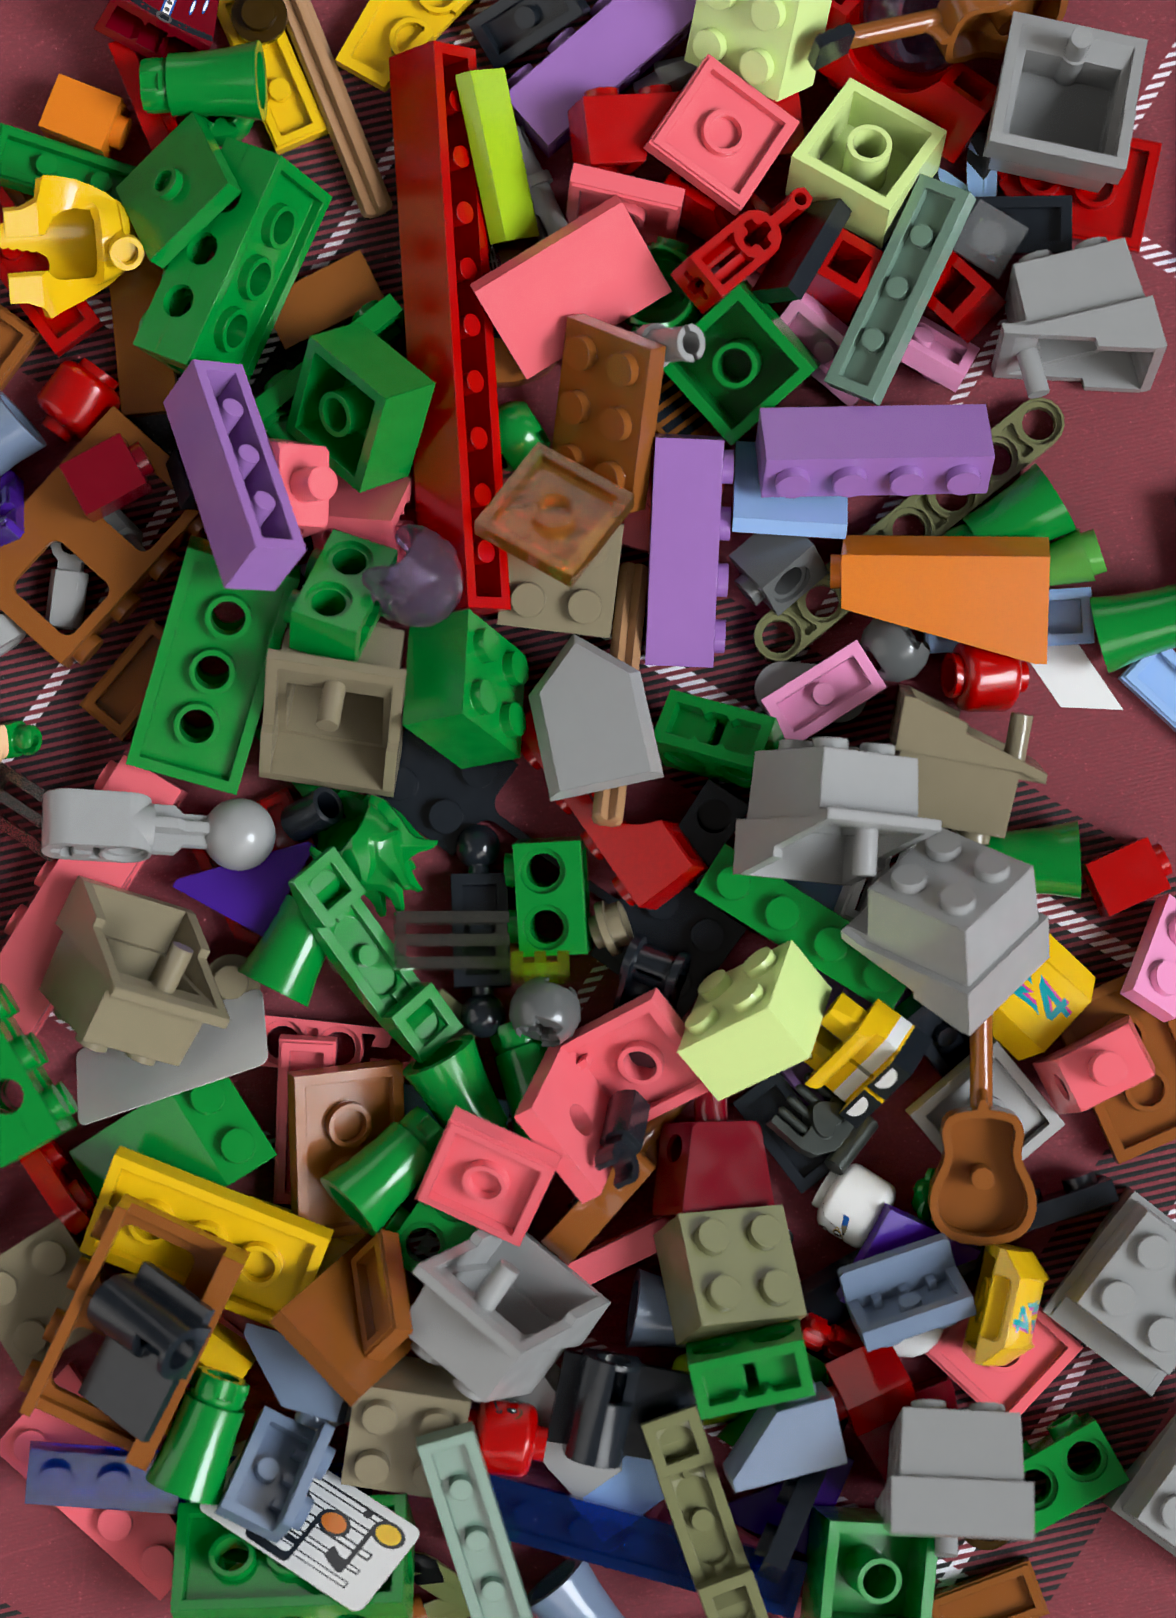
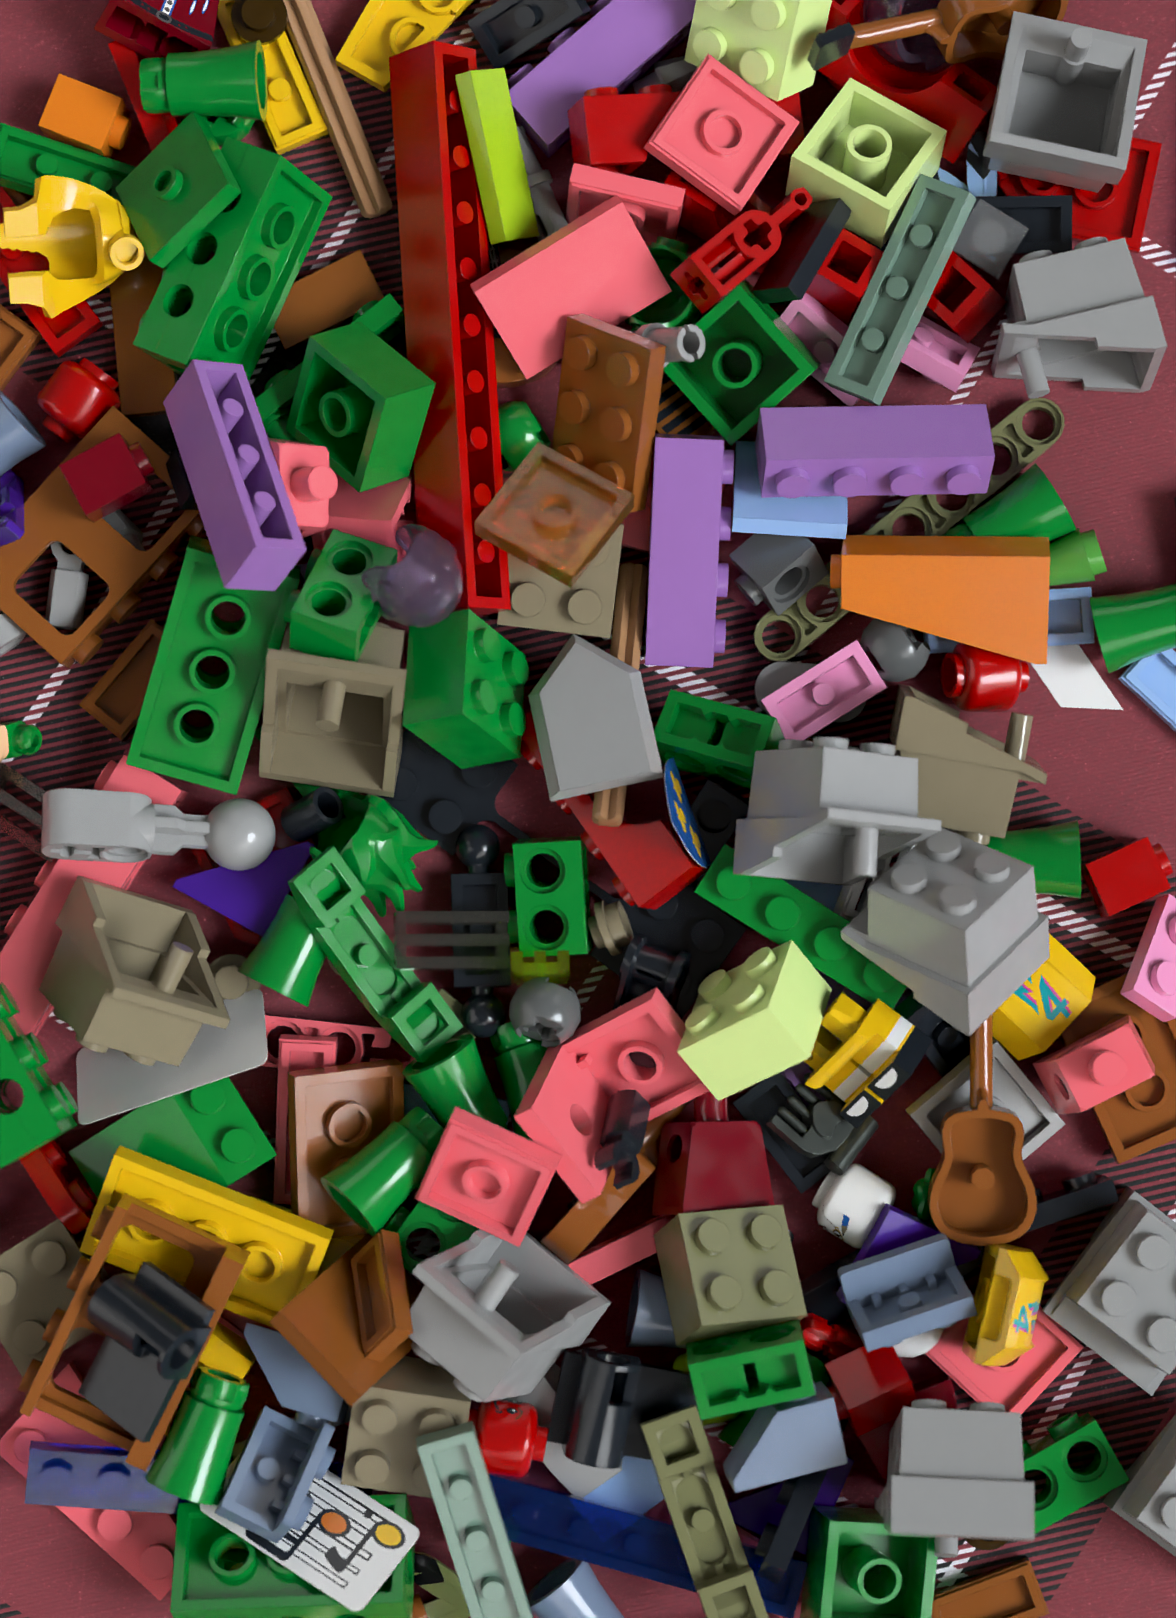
(682, 815): none -> blue sticker

